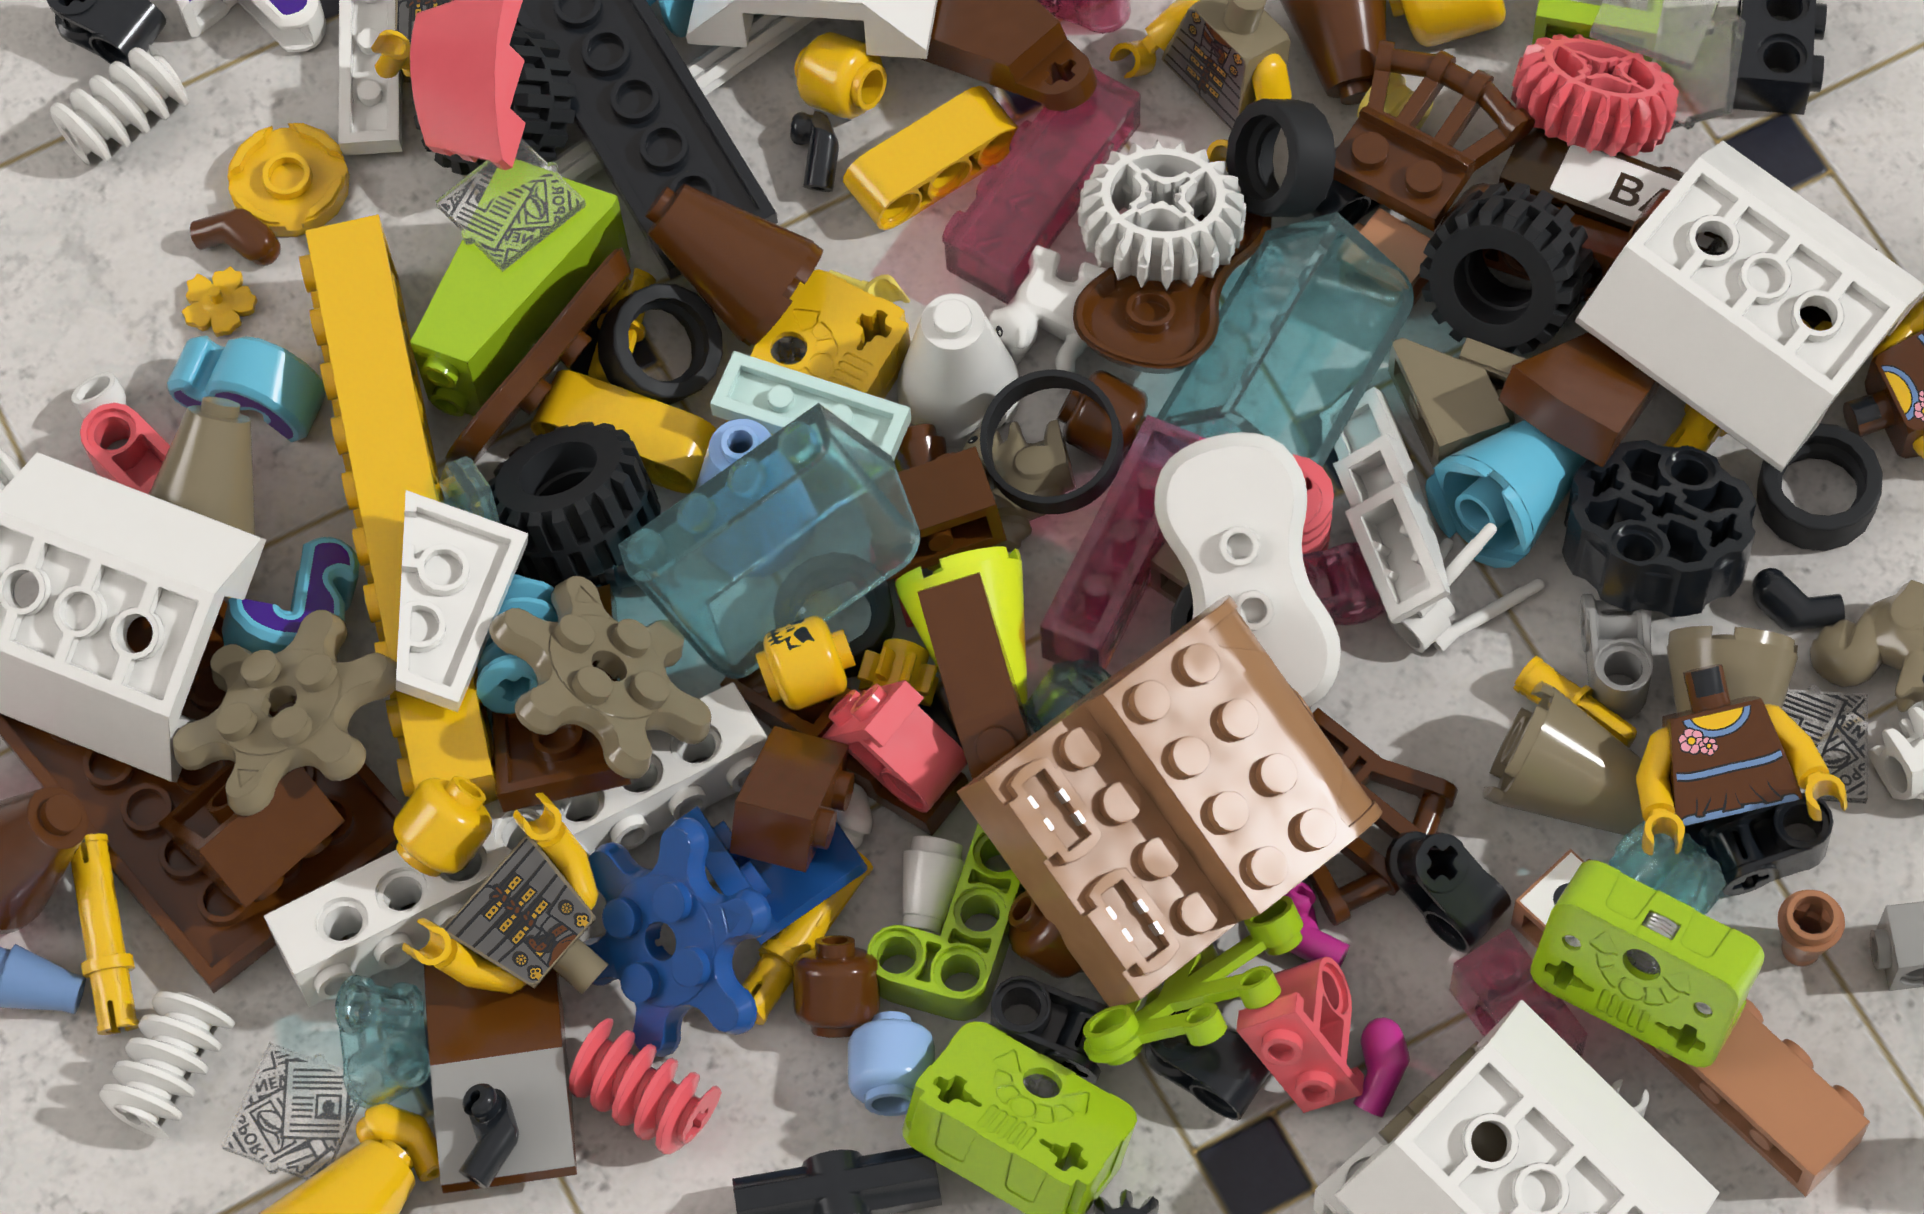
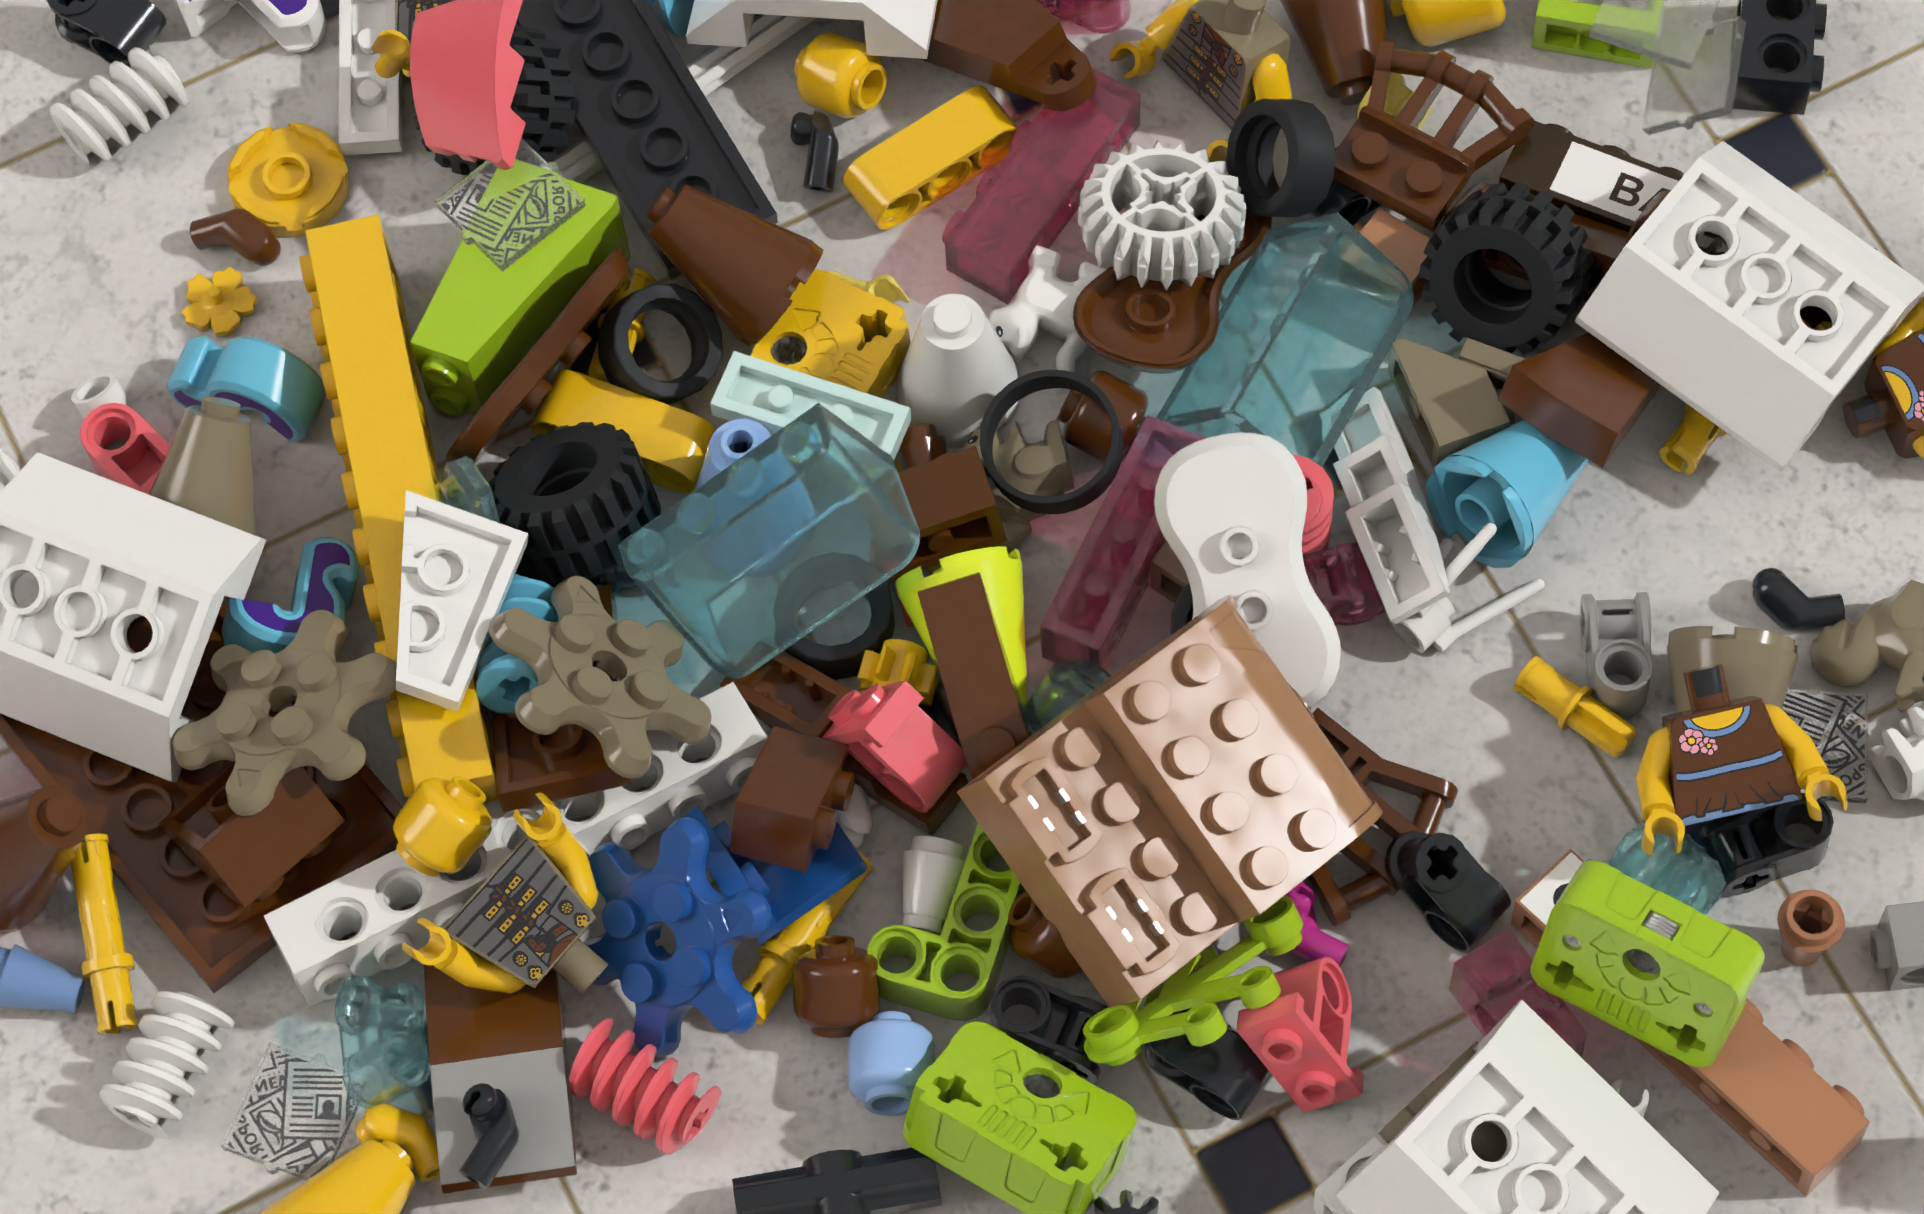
(805, 663): yellow head -> none
(1385, 1061): dark pink arm -> none
(1566, 767): dark tan cone -> none
(1595, 95): coral gear -> none
(1659, 528): black connector -> none
(1823, 531): black tyre -> none

